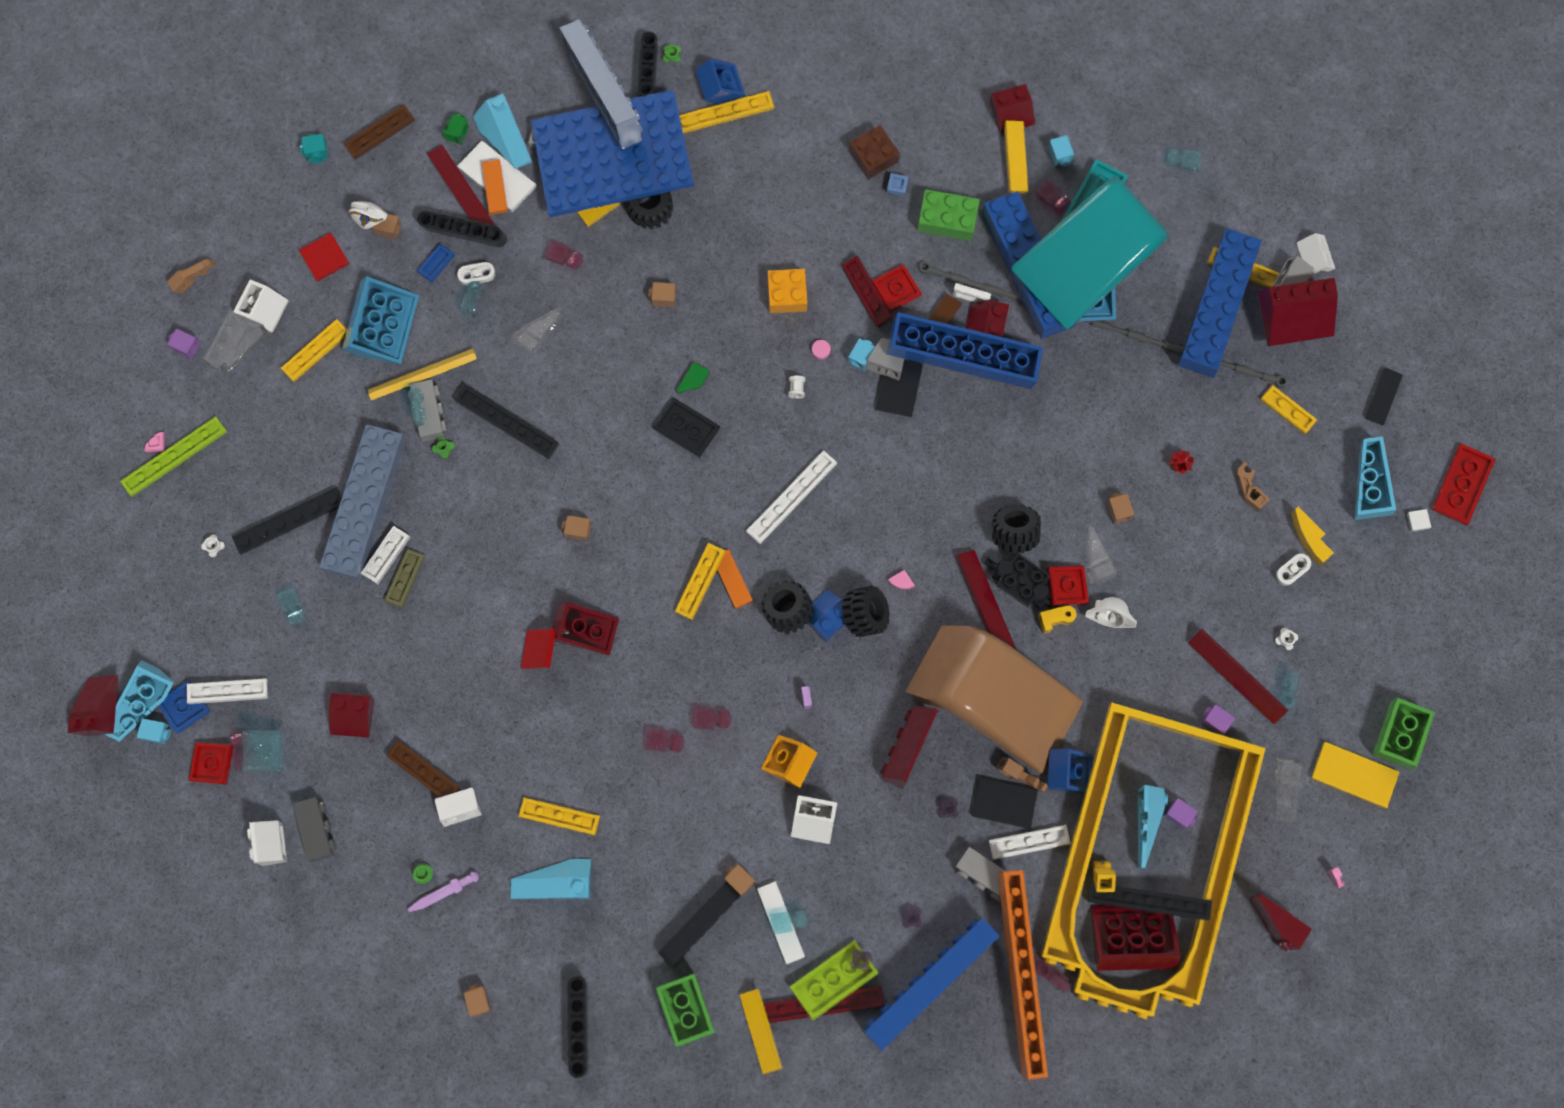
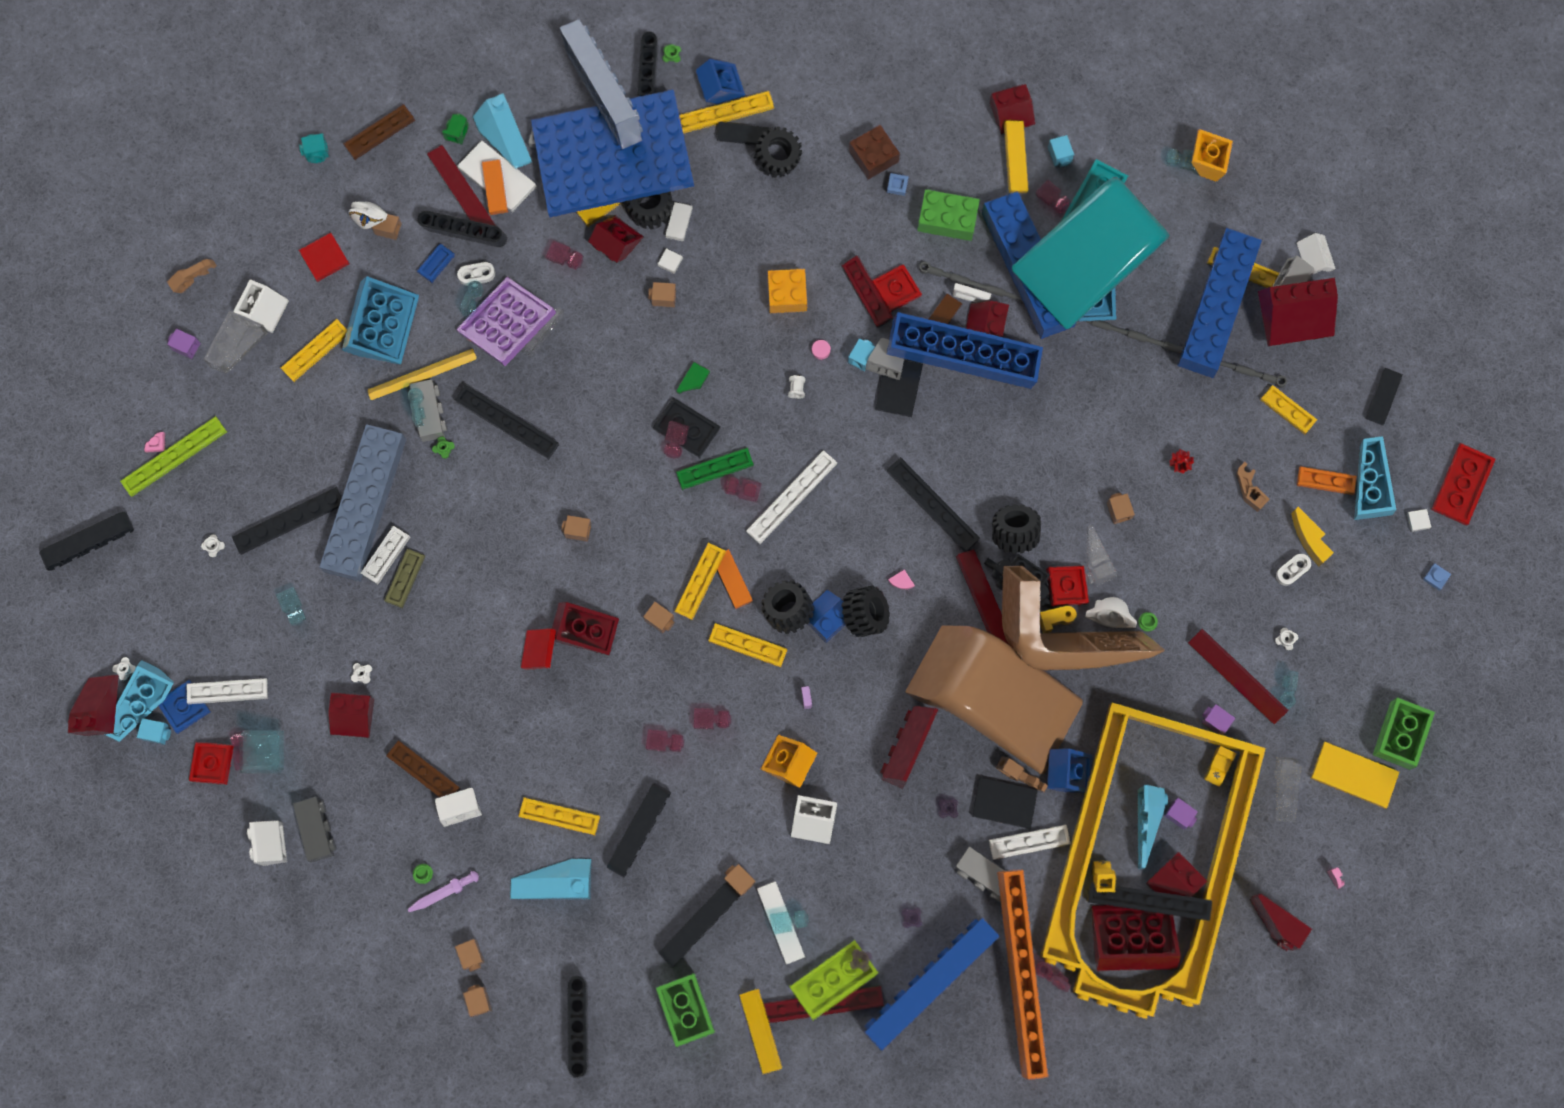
(86, 540): none -> black beam
(123, 675): none -> white plate
(365, 678): none -> white plate
(470, 955): none -> medium nougat brick
(506, 321): none -> medium lavender plate
(615, 238): none -> dark red slope
(638, 829): none -> black beam
(659, 618): none -> medium nougat brick
(670, 261): none -> white tile
(677, 435): none -> clear pink plate
(679, 221): none -> white tile
(714, 468): none -> green tile
(740, 133): none -> black tile
(747, 645): none -> yellow tile
(748, 490): none -> clear pink plate
(785, 140): none -> black tyre
(933, 504): none -> black plate
(1067, 649): none -> medium nougat piece
(1147, 622): none -> bright green plate
(1177, 878): none -> dark red slope
(1211, 155): none -> light orange slope
(1219, 765): none -> yellow leg
(1326, 480): none -> orange tile
(1437, 577): none -> medium blue plate

